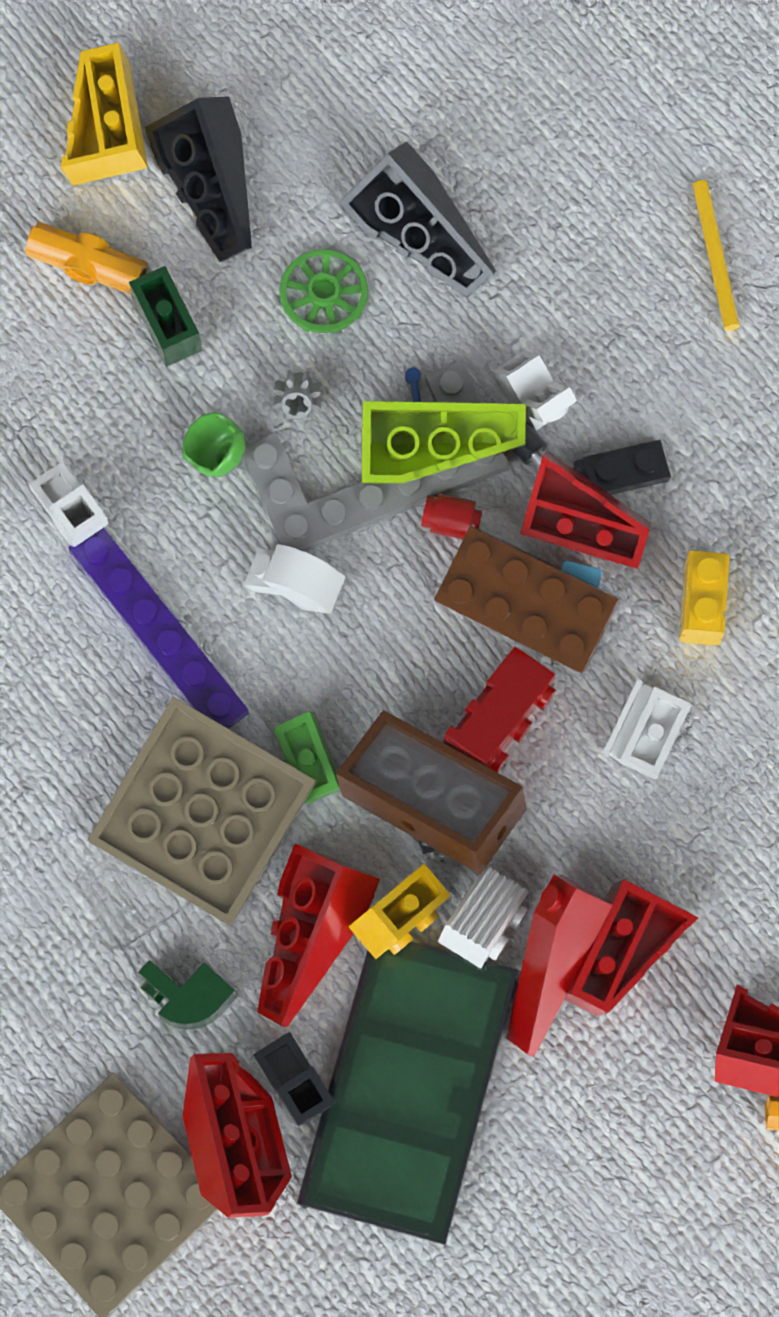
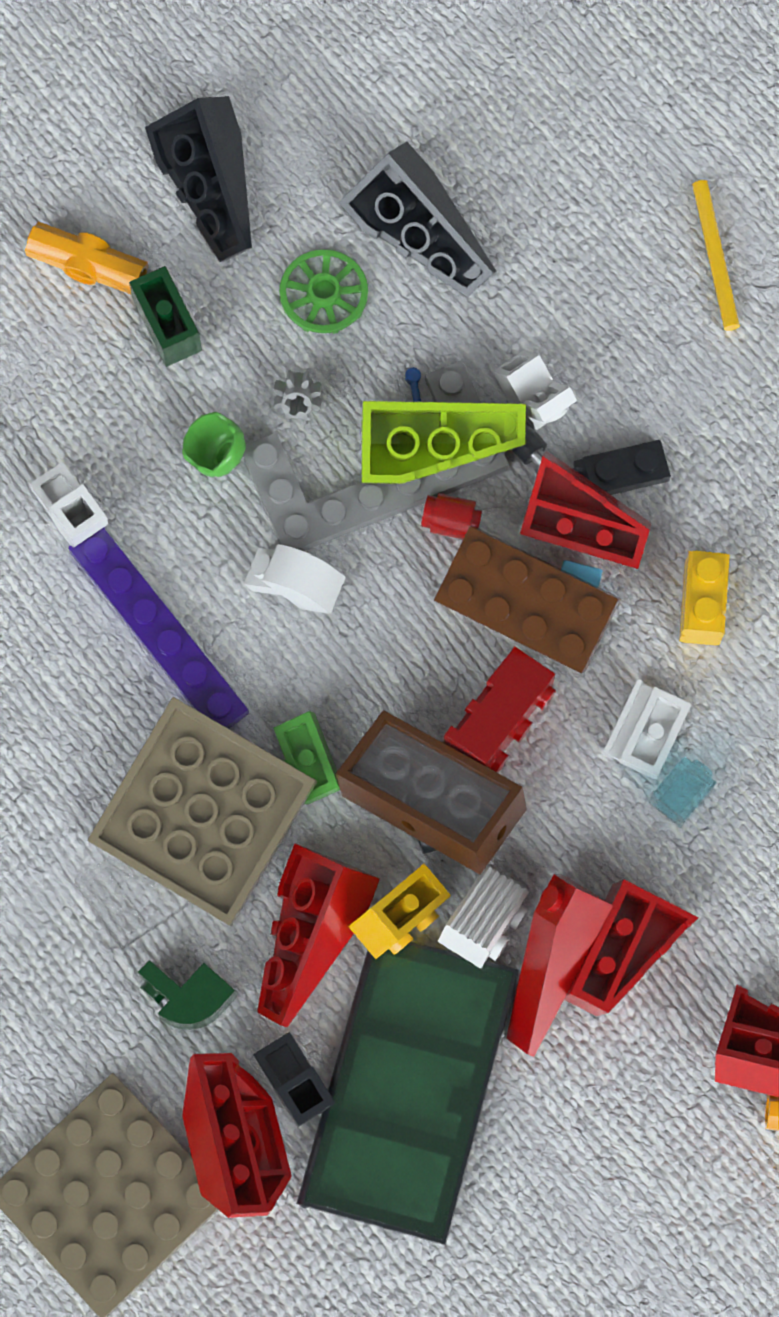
(105, 119): yellow wedge -> none
(683, 791): none -> clear light blue brick

